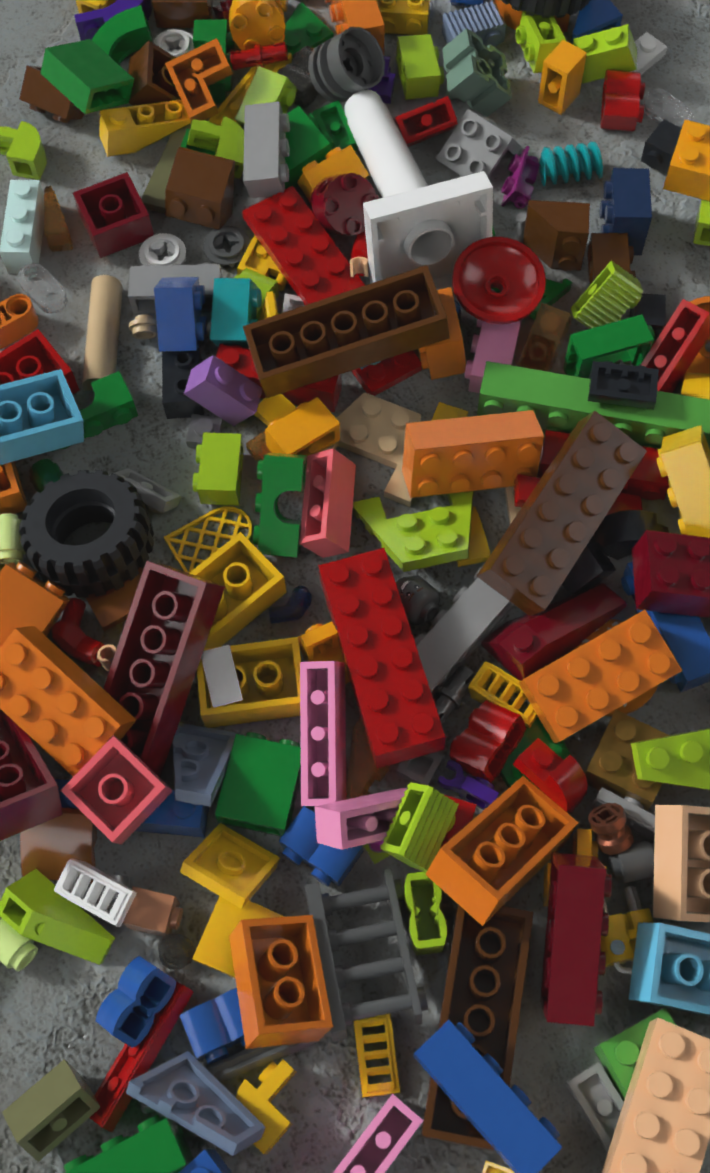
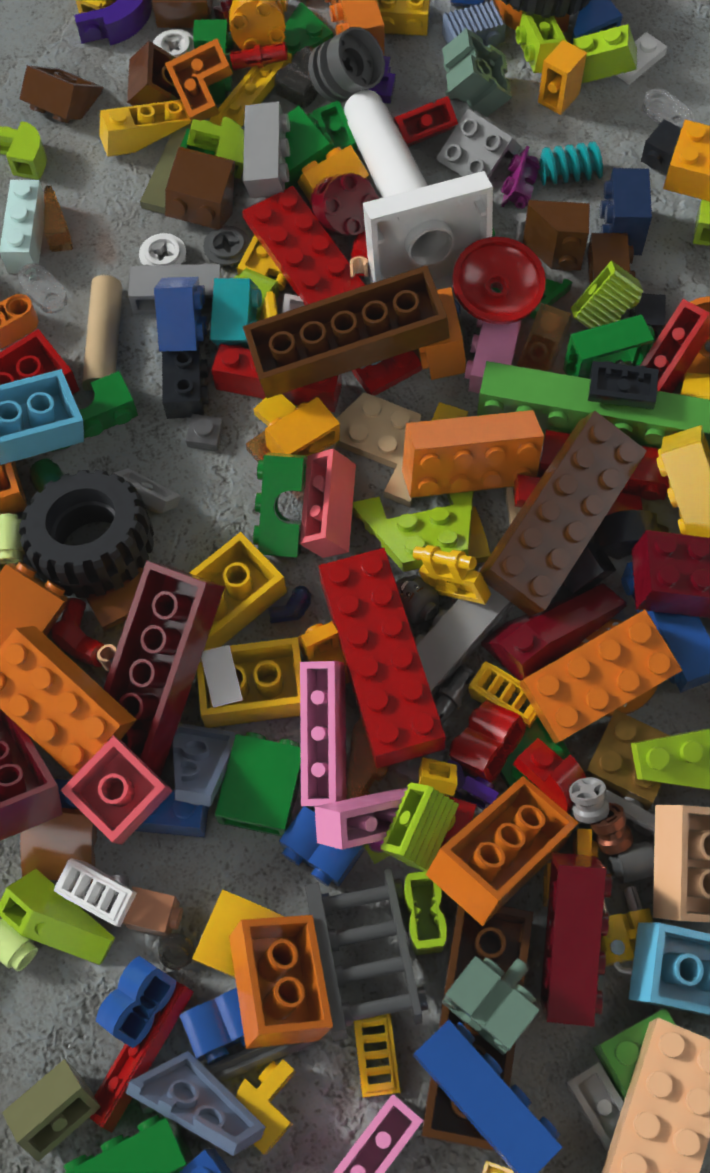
(87, 76): green brick -> none
(113, 214): dark red brick -> none
(124, 34): green arch -> none
(143, 327): tan plate -> none
(206, 518): yellow window -> none
(219, 468): lime brick -> none
(223, 390): medium lavender brick -> none
(230, 865): yellow plate -> none
(267, 88): lime brick -> none
(418, 66): lime brick -> none
(439, 775): none -> yellow tile
(452, 574): none -> yellow plate
(493, 1004): none -> sand green brick
(589, 800): none -> light grey wheel
(622, 100): red brick -> none

